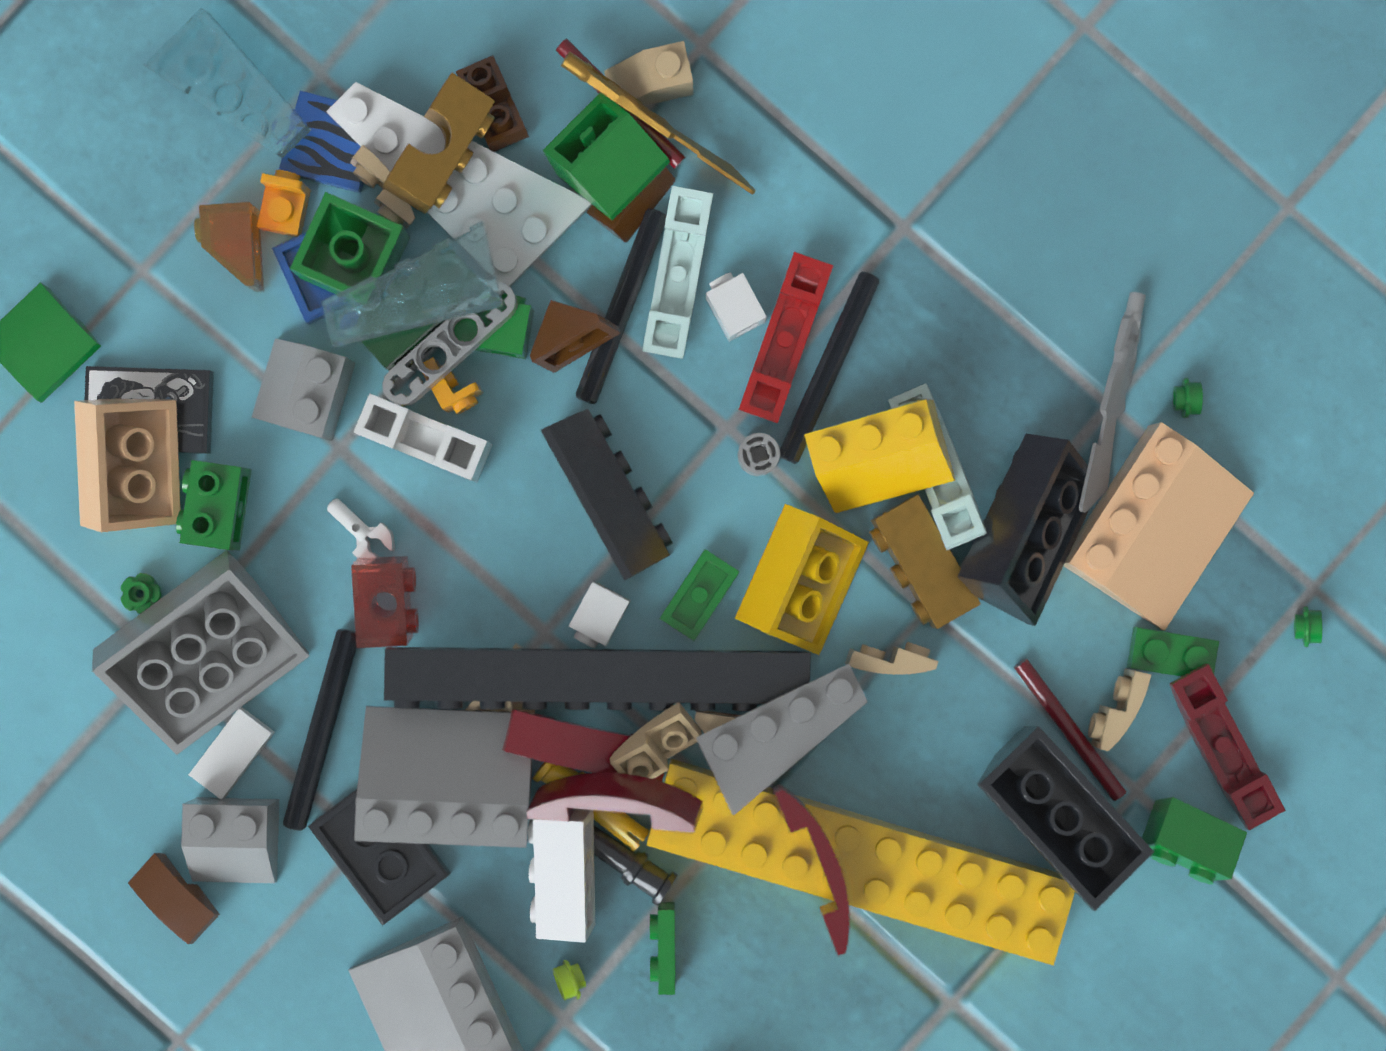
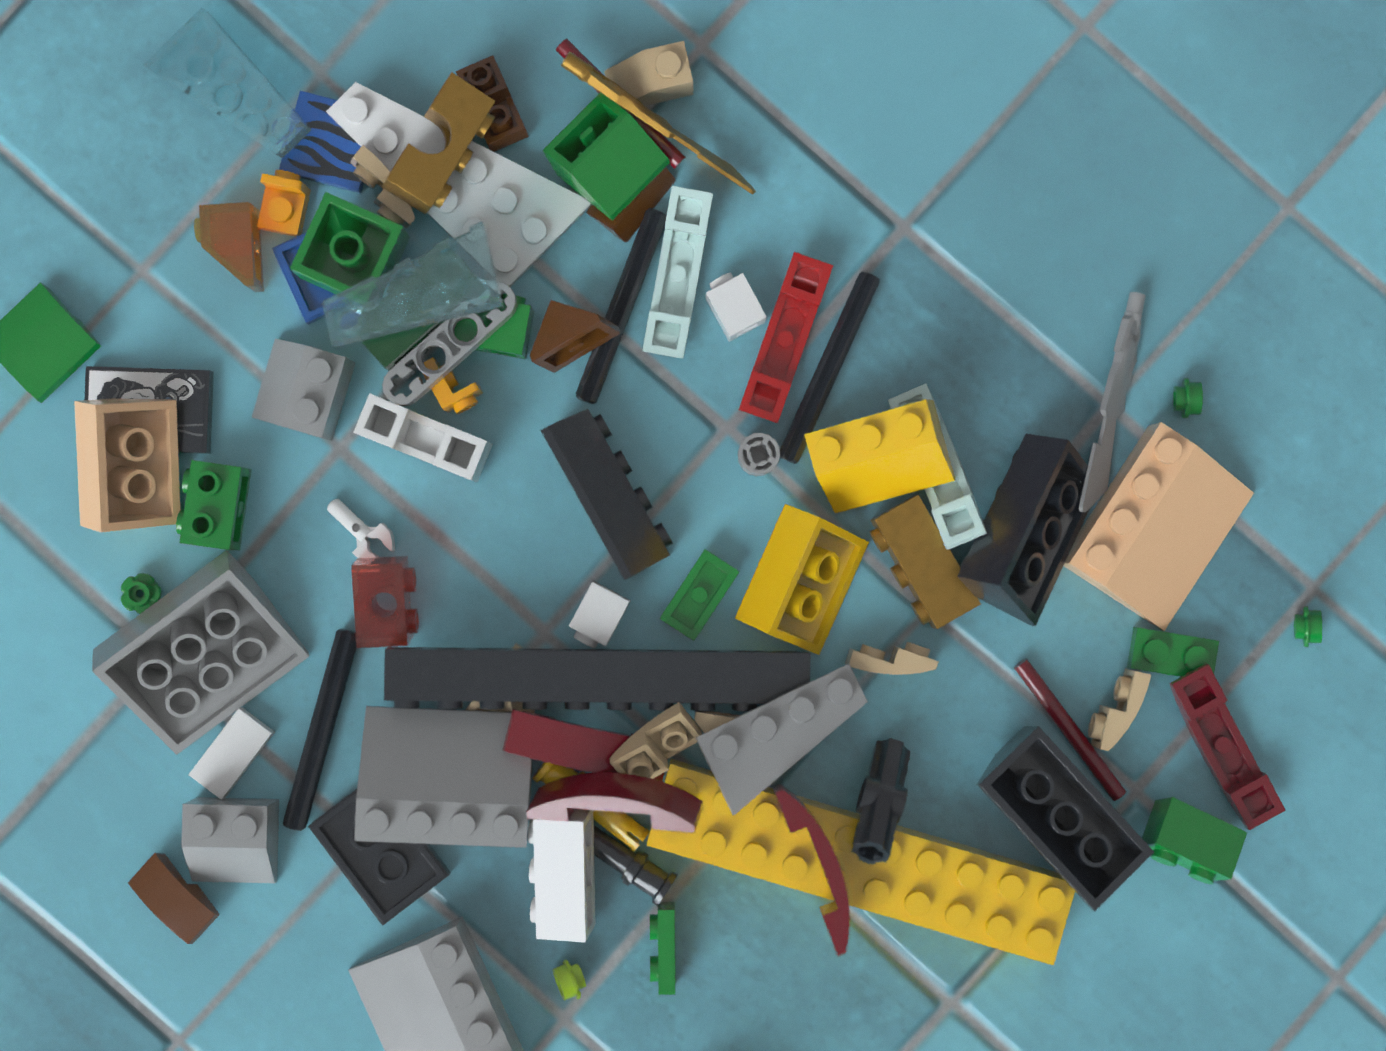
(881, 801): none -> black piece

